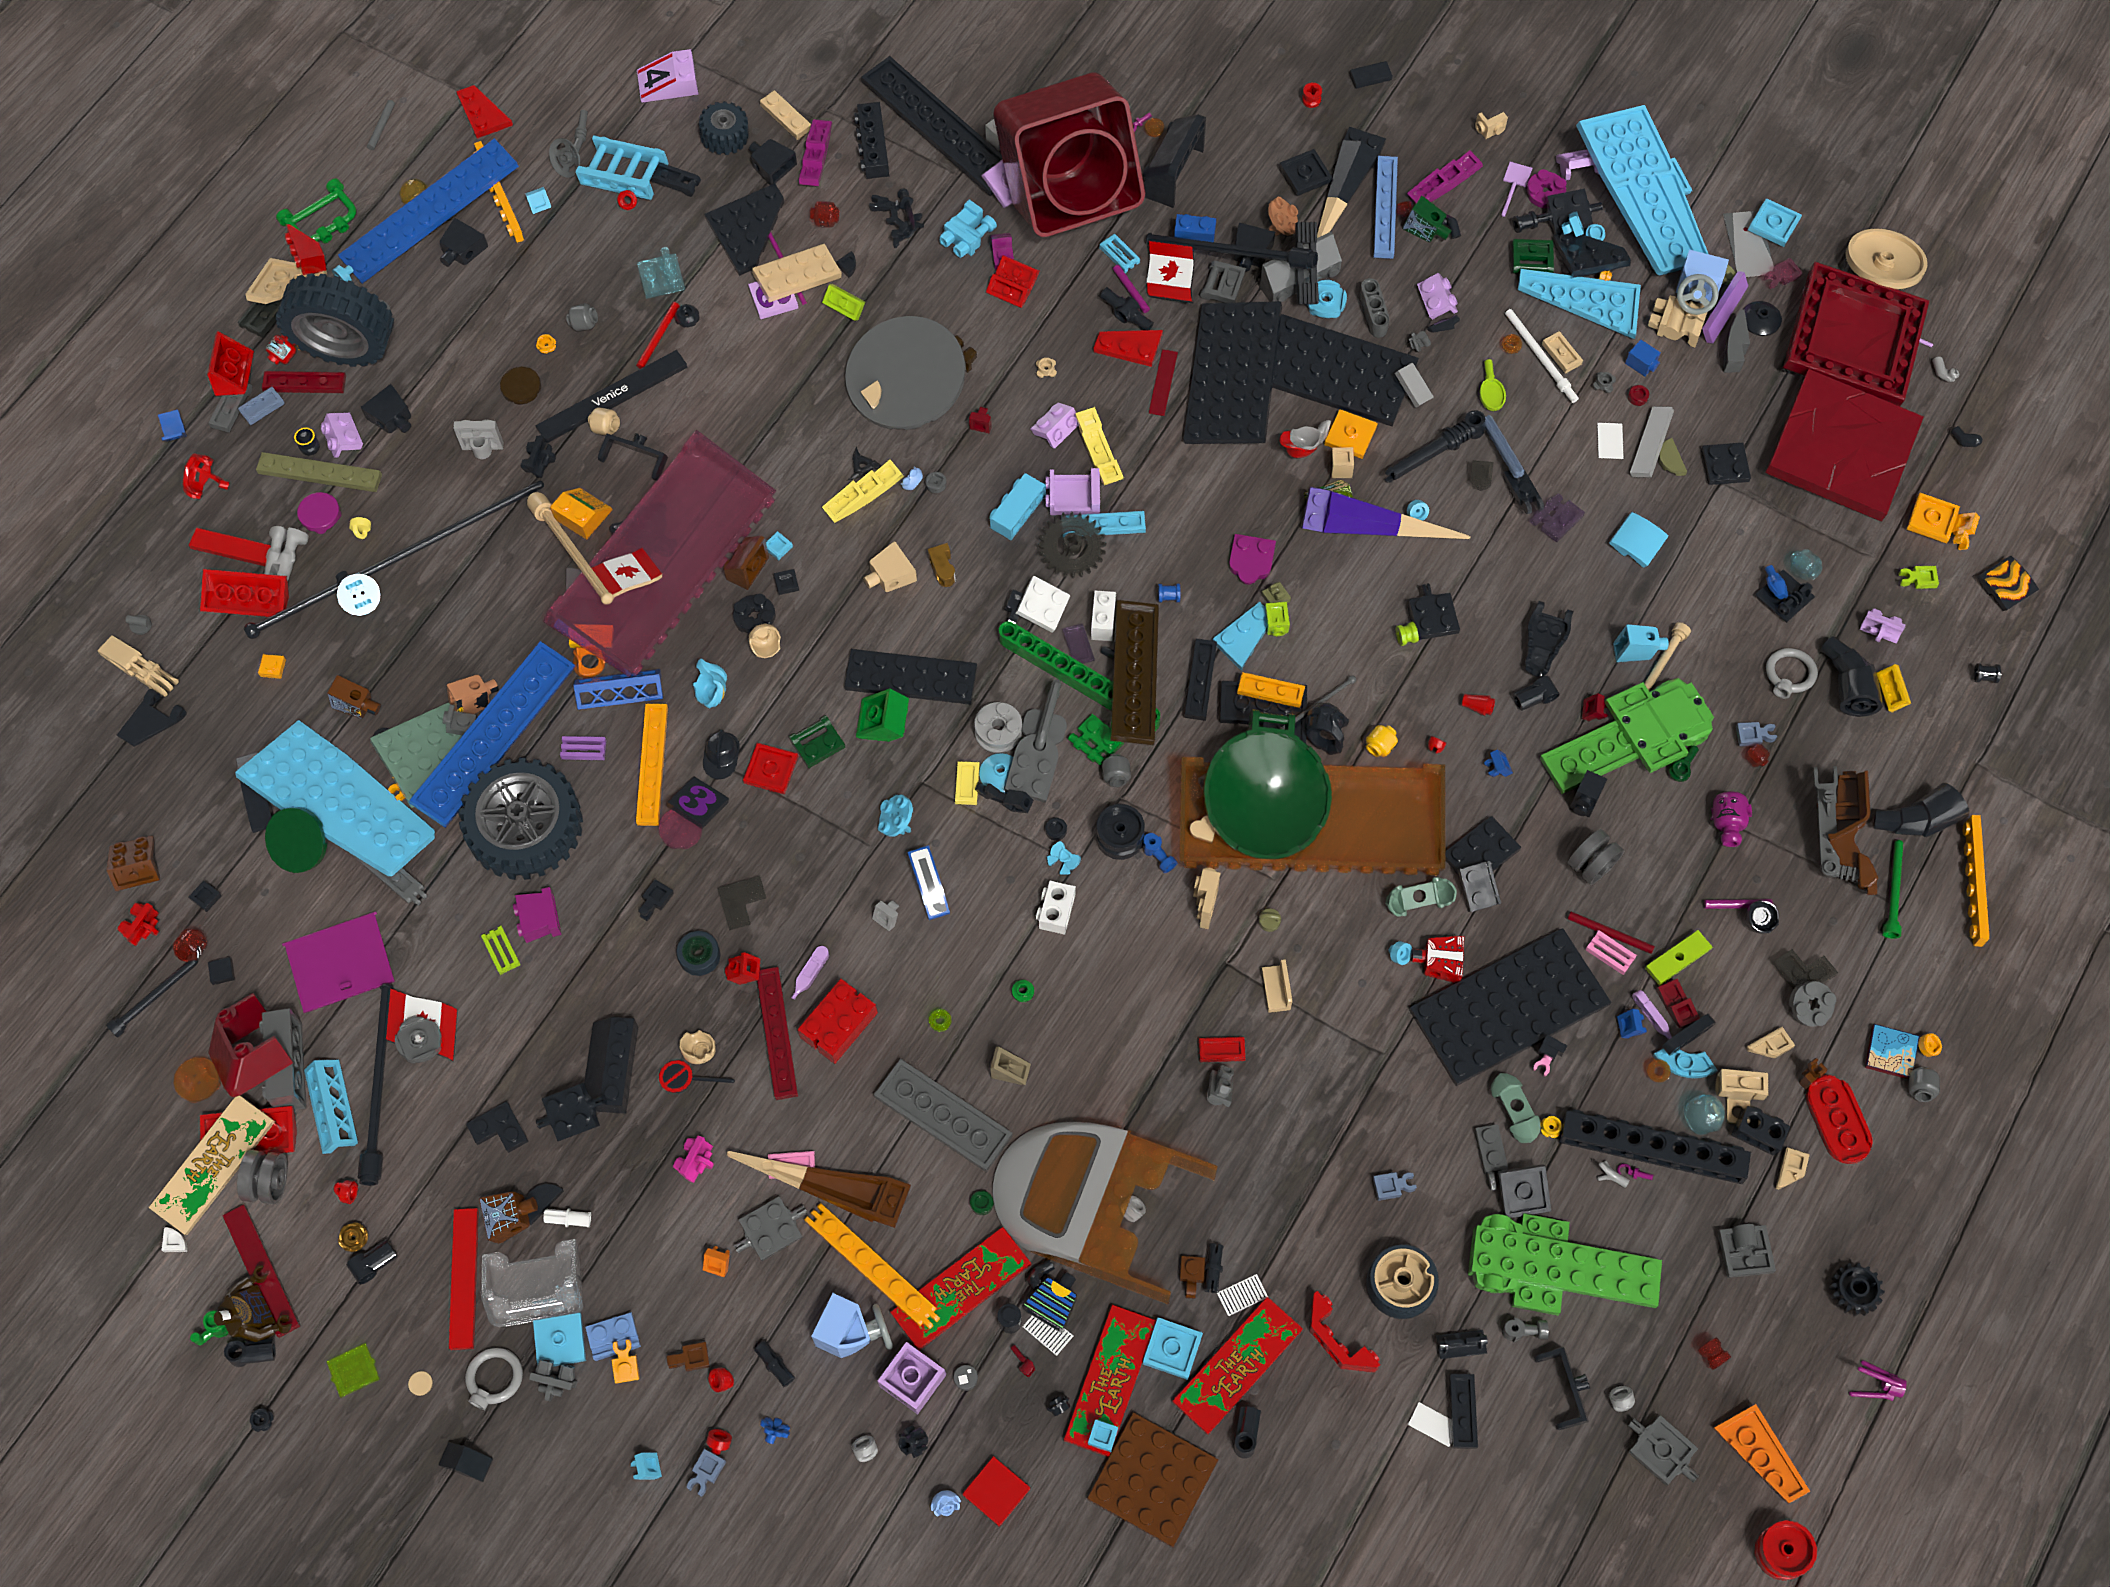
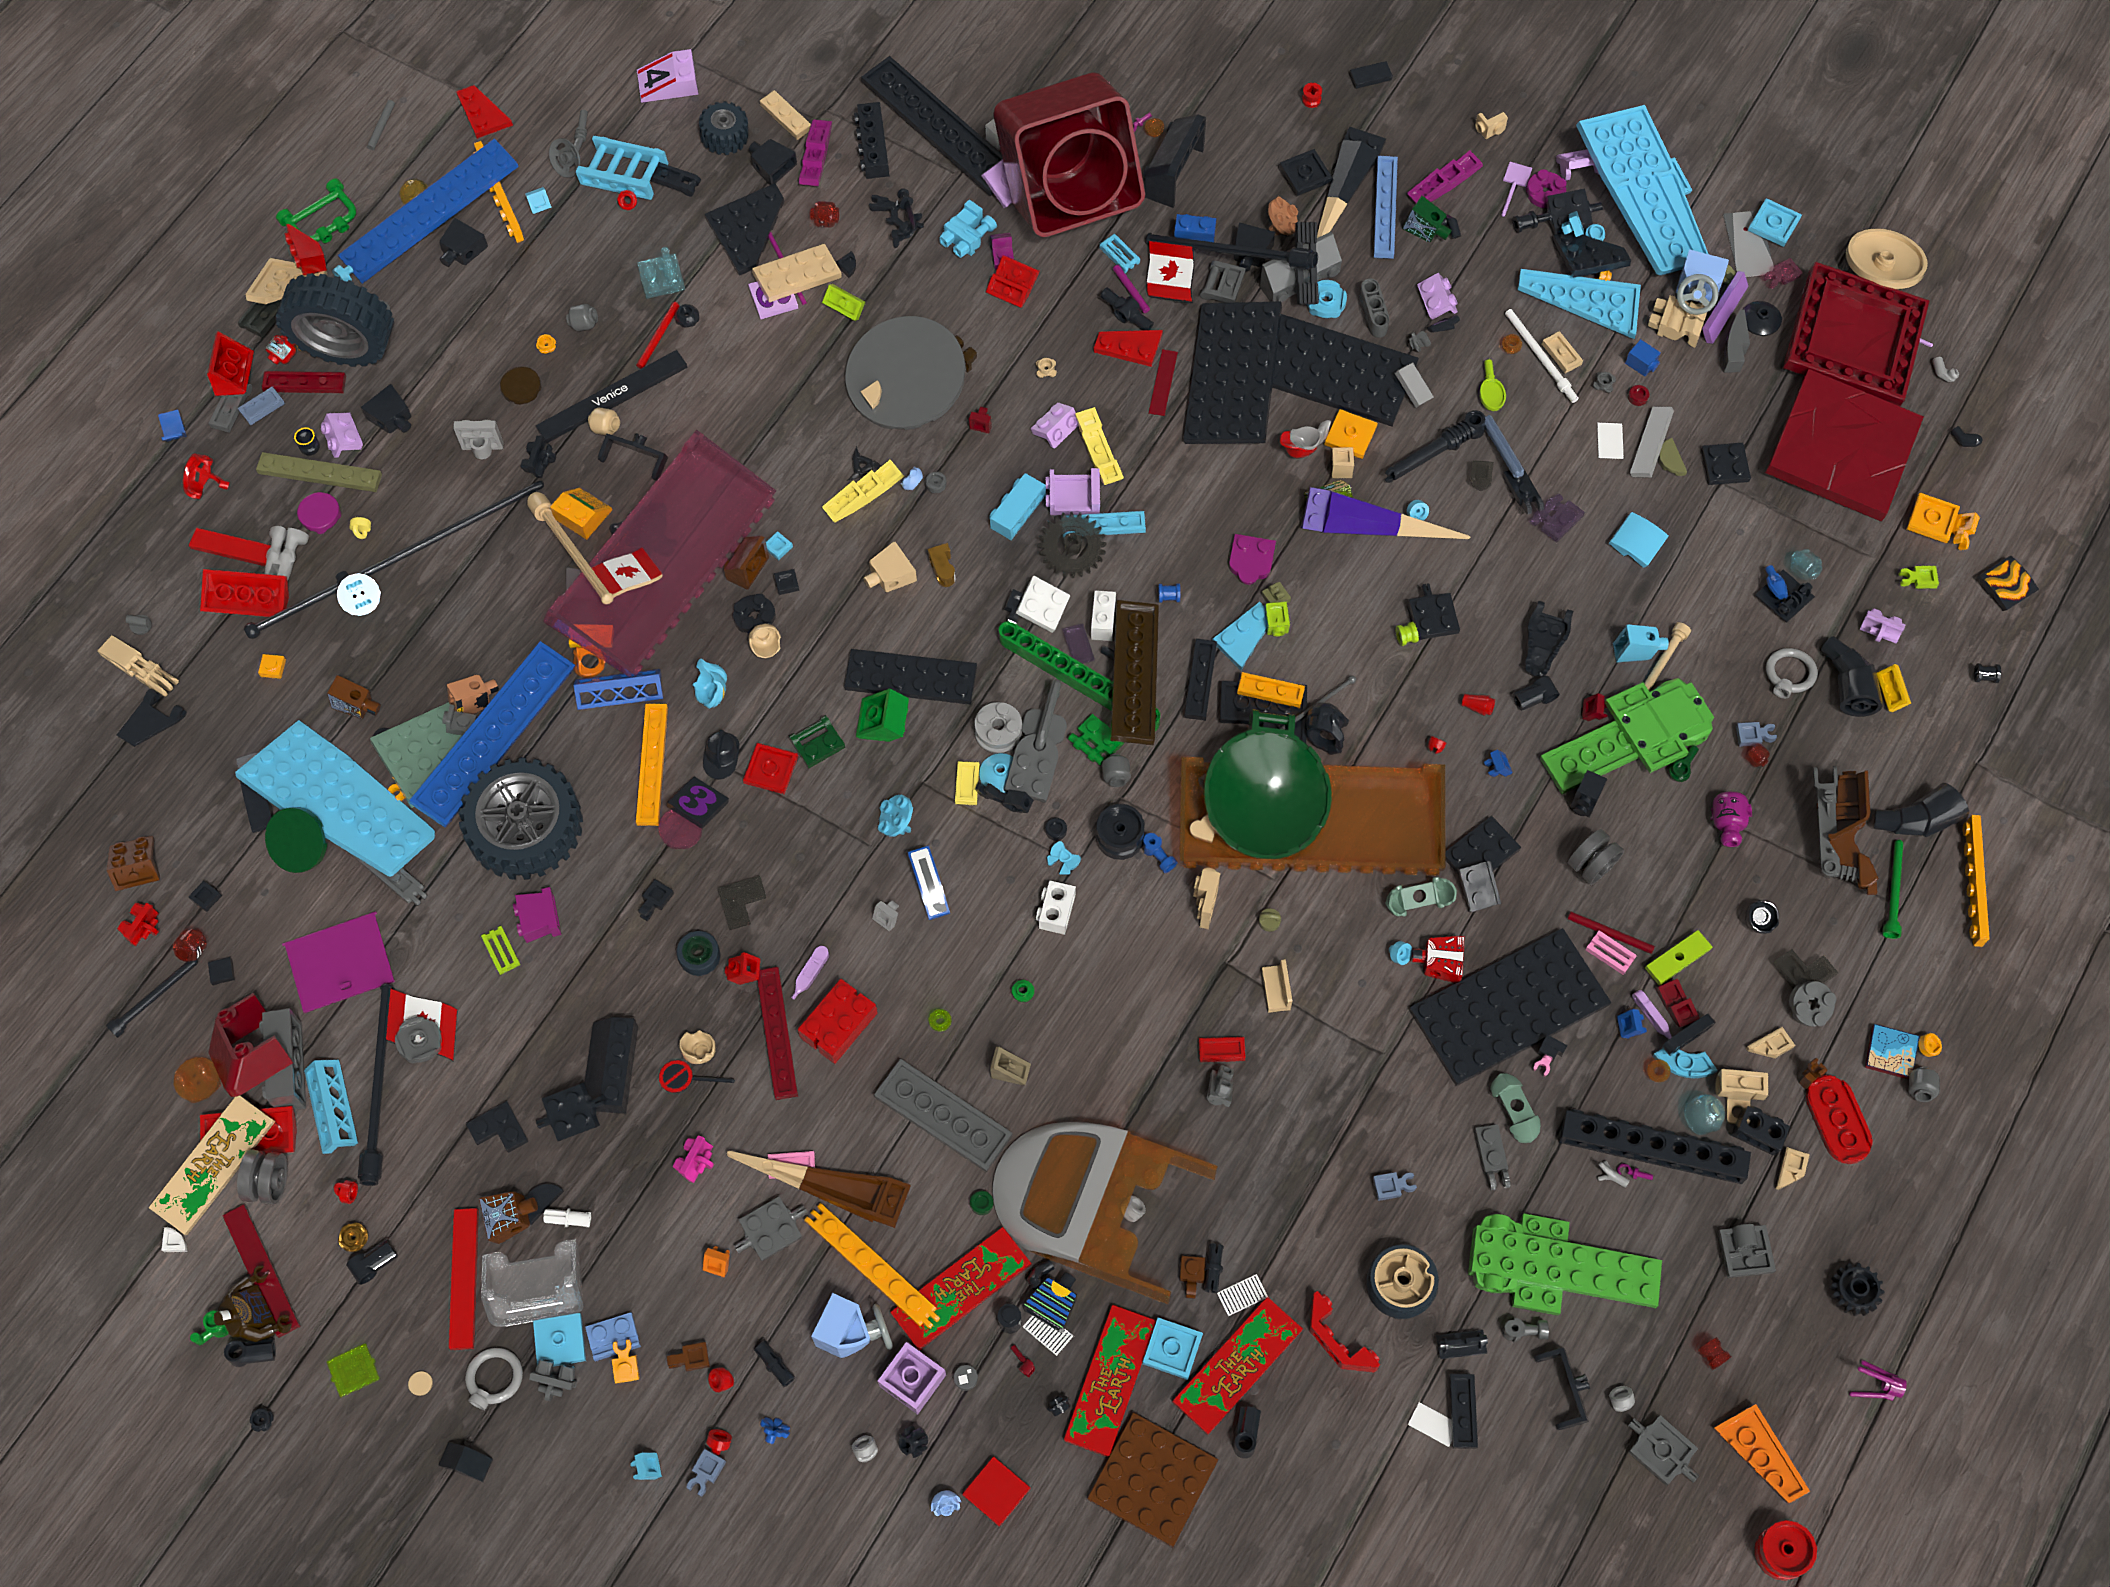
(579, 743): medium lavender tile -> none
(1103, 1435): medium azure tile -> none
(1381, 741): yellow head -> none
(1404, 208): clear red plate -> none
(1524, 1191): plate -> none
(1532, 251): dark green plate -> none
(1555, 1122): yellow plate -> none
(1726, 904): magenta bar -> none

